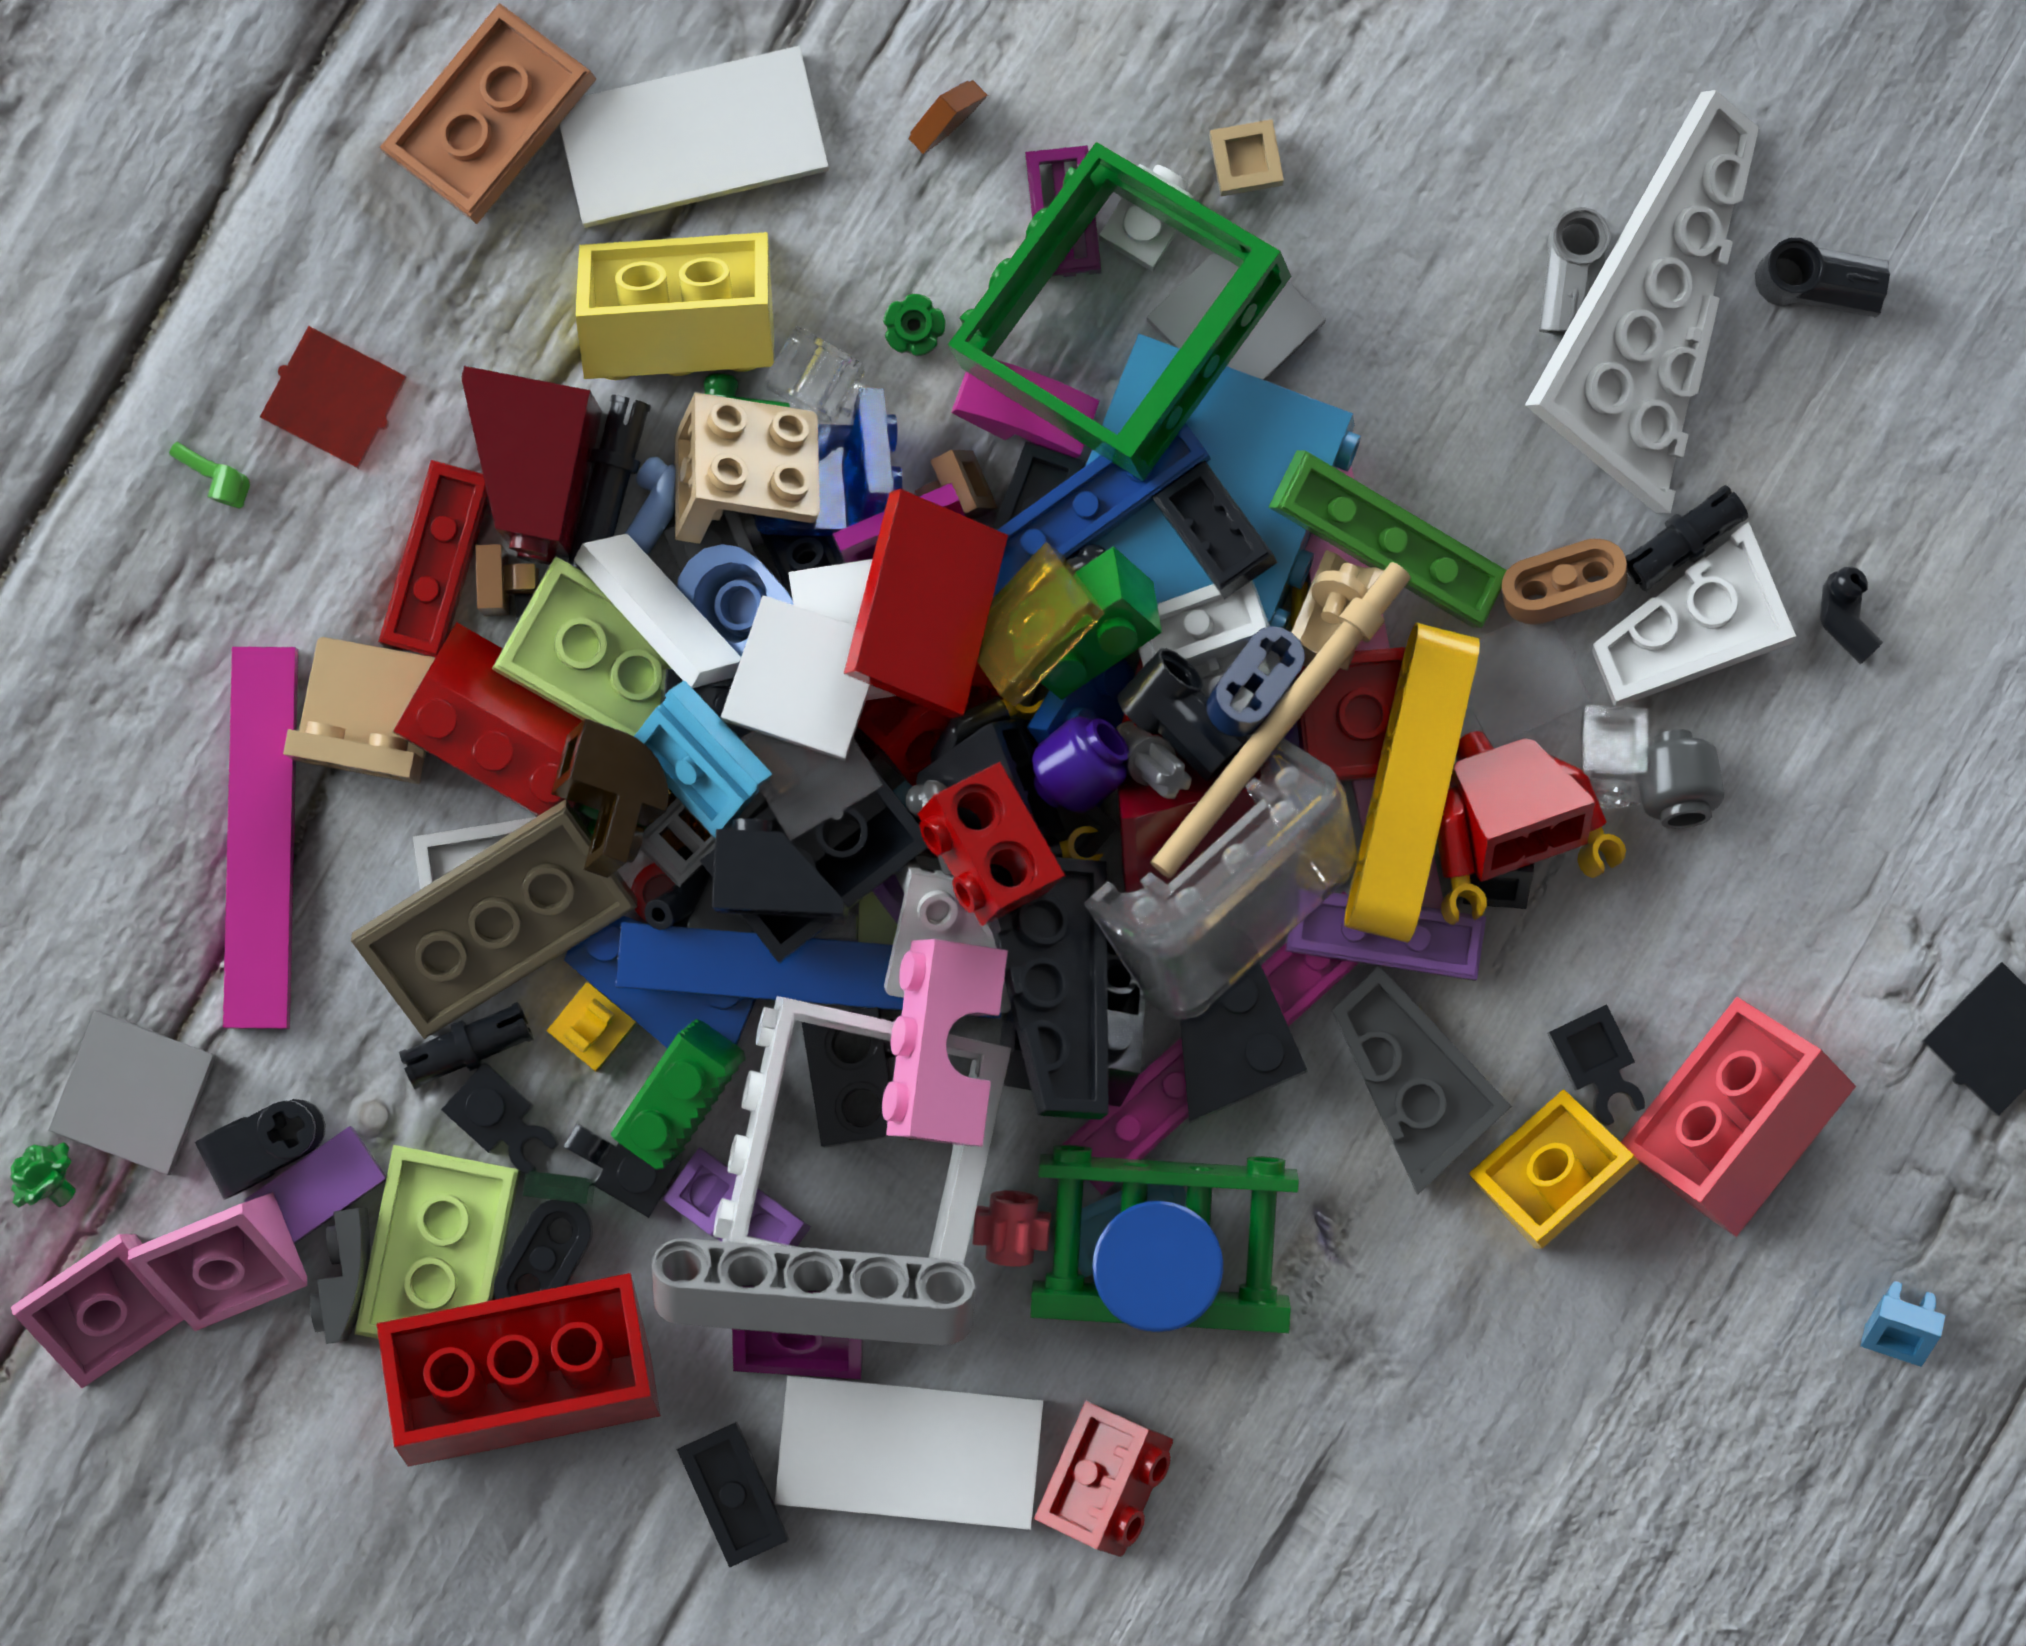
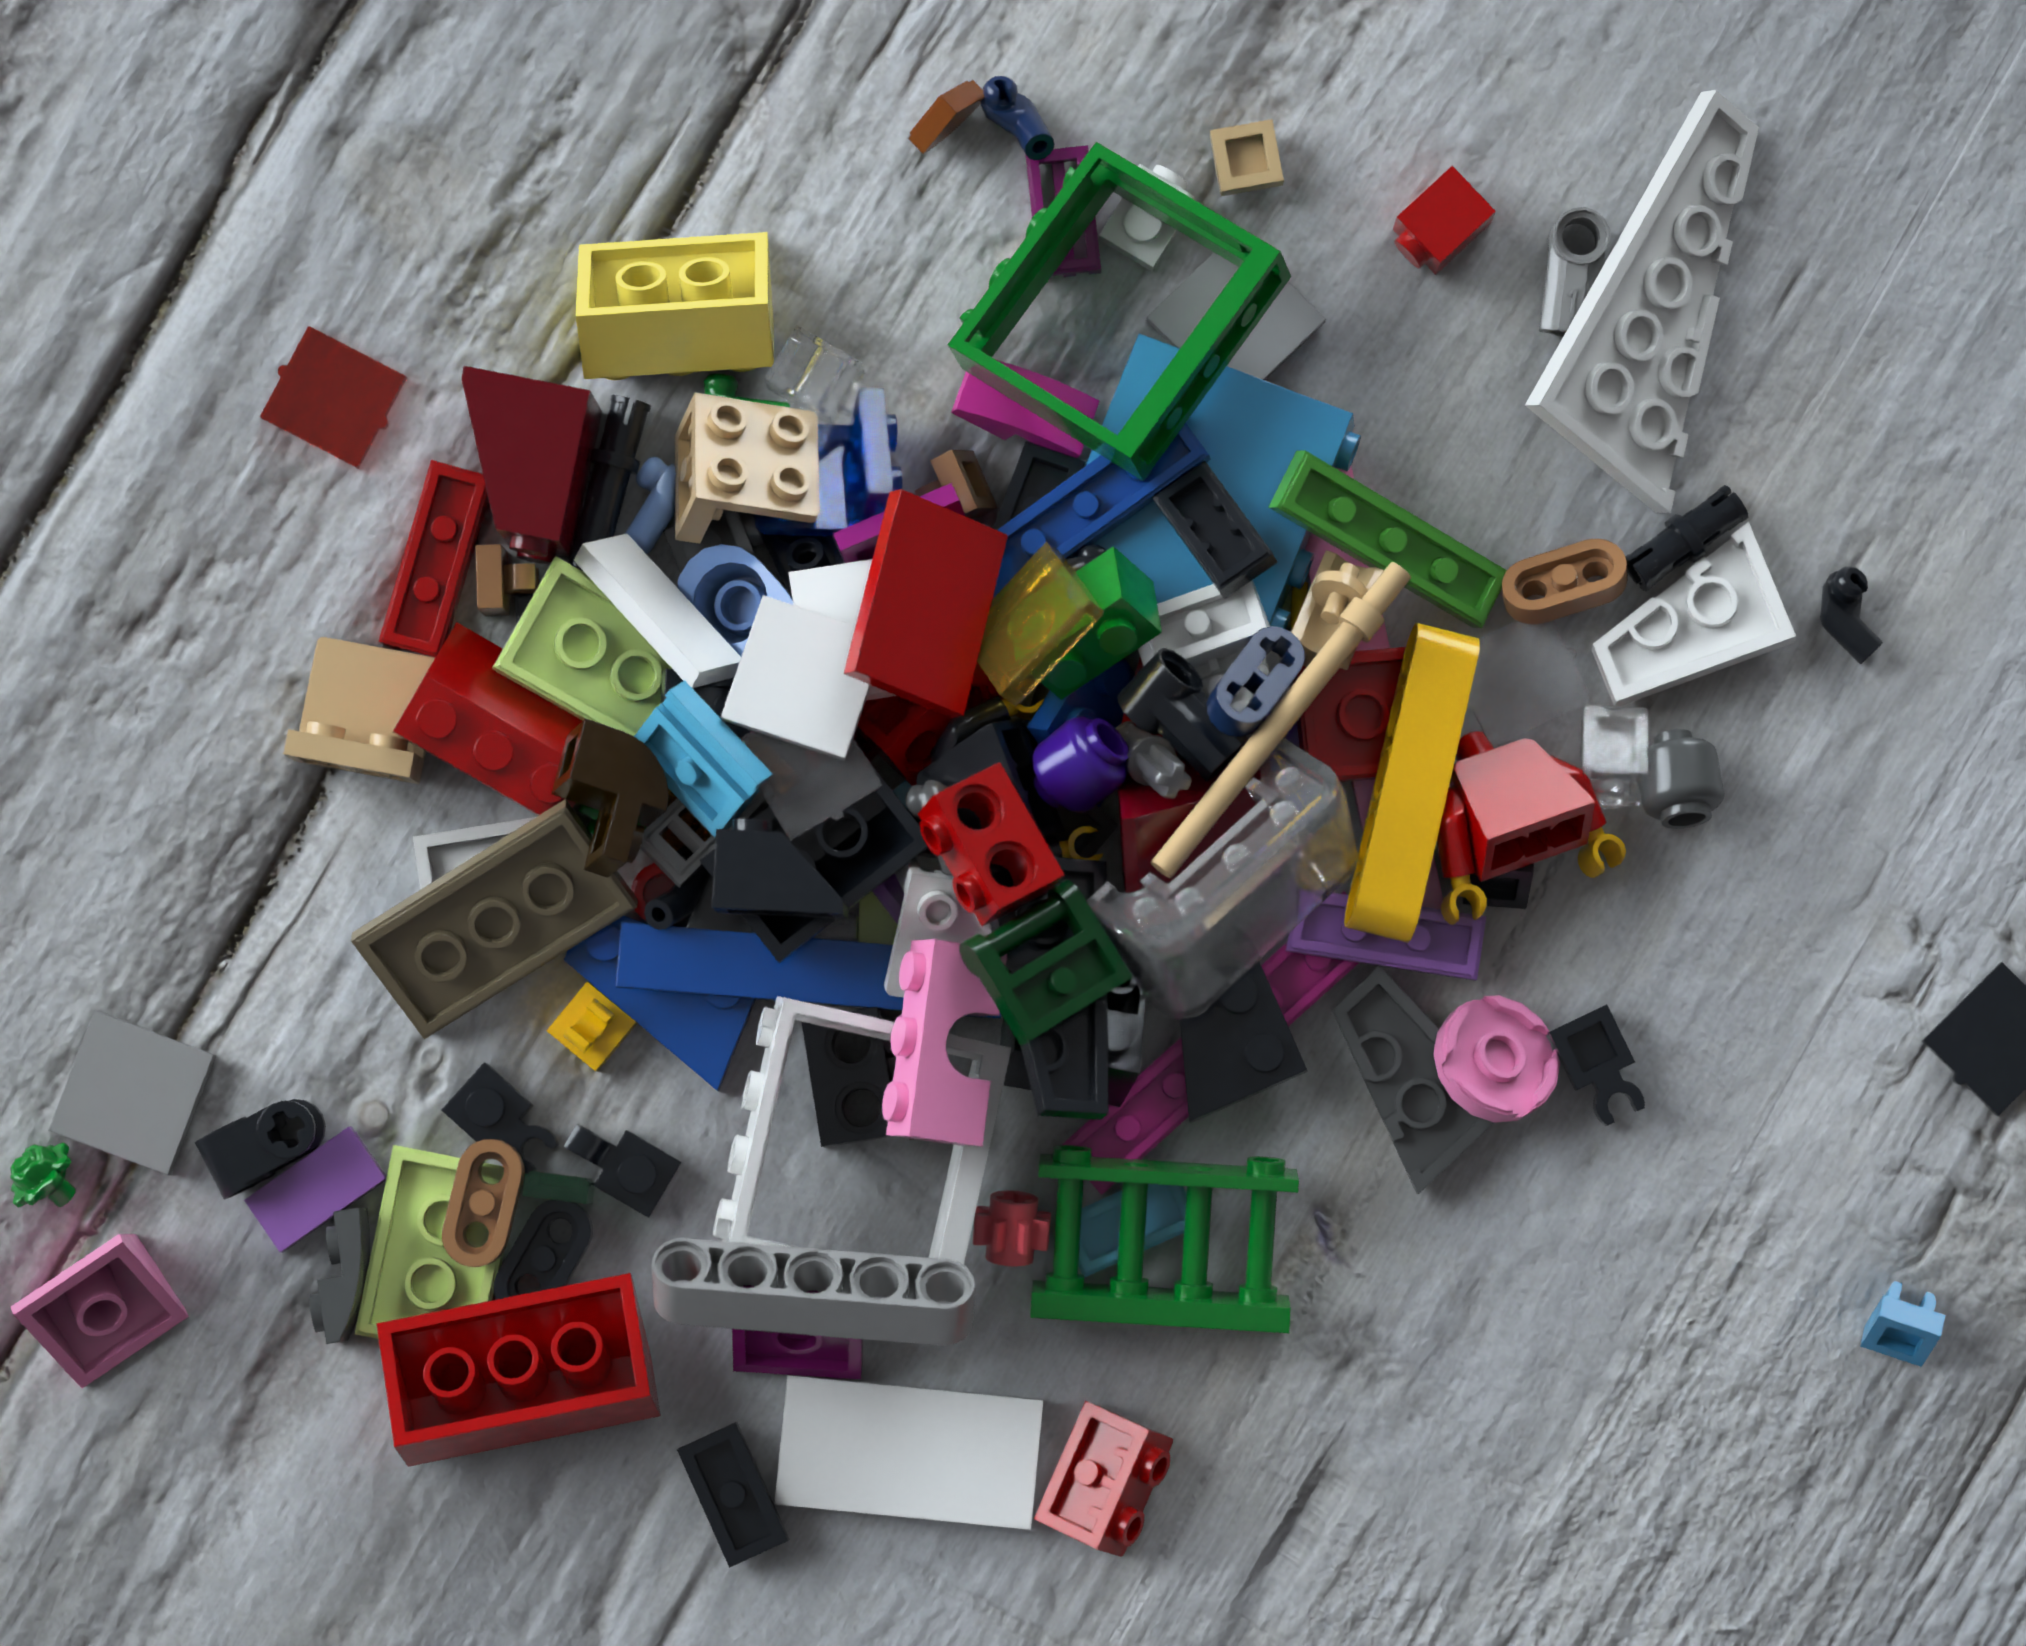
(223, 1263): bright pink slope -> none
(227, 484): bright green hand -> none
(260, 839): dark pink tile -> none
(466, 1045): black pin -> none
(482, 1202): none -> medium nougat plate
(488, 113): nougat tile -> none
(678, 1094): green brick -> none
(693, 137): white tile -> none
(704, 1184): medium lavender slope -> none
(921, 340): green plate -> none
(1017, 116): none -> dark blue arm
(1058, 980): none -> dark green plate
(1157, 1266): blue tile -> none
(1441, 222): none -> red brick
(1496, 1059): none -> bright pink tile
(1552, 1169): yellow slope -> none
(1738, 1115): coral slope -> none
(1828, 279): black piece -> none

